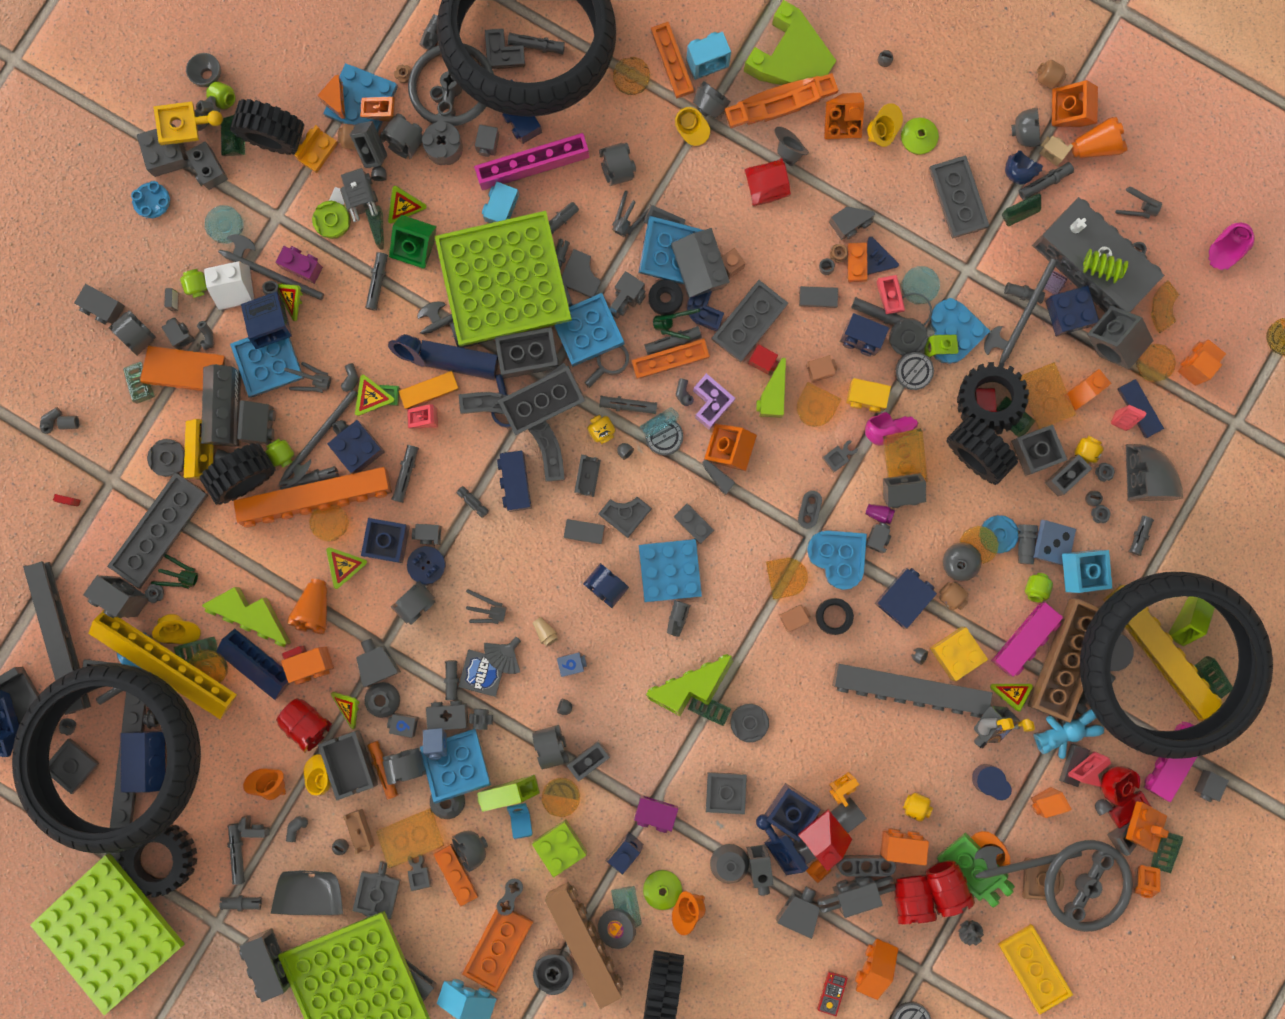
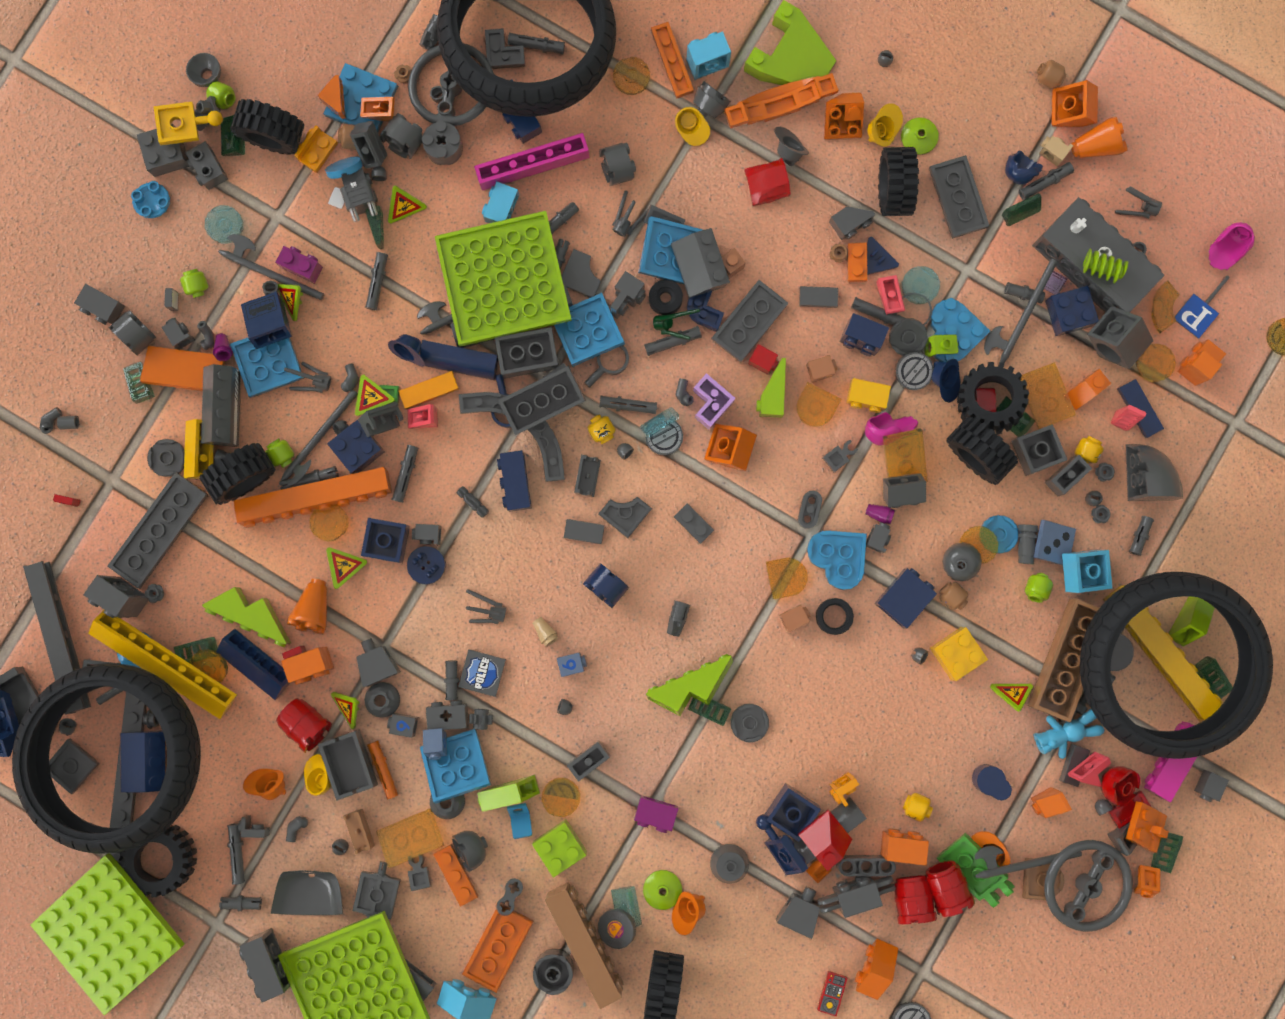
(174, 630): yellow piece -> none
(187, 578): dark green plant -> none
(222, 348): none -> magenta cone
(229, 284): white slope -> none
(256, 422): dark grey slope -> none
(331, 219): lime tile -> none
(347, 165): none -> dark azure tile
(381, 419): none -> dark grey hinge
(403, 766): dark grey brick -> none
(412, 241): green slope -> none
(413, 602): dark grey brick -> none
(487, 140): dark grey brick -> none
(503, 656): dark grey hand -> none
(550, 747): dark grey brick -> none
(625, 853): dark blue torso -> none
(670, 359): orange plate -> none
(670, 570): dark azure plate -> none
(721, 480): dark grey slope -> none
(726, 793): dark grey plate -> none
(760, 868): dark grey torso -> none
(825, 264): dark grey hinge -> none
(898, 181): none -> black tyre
(911, 689): dark grey brick -> none
(947, 378): none -> dark blue piece
(971, 932): dark grey gear -> none
(997, 724): torso -> none
(1027, 128): dark grey cylinder -> none
(1027, 639): dark pink brick -> none
(1035, 969): yellow tile -> none
(1197, 314): none -> blue piece

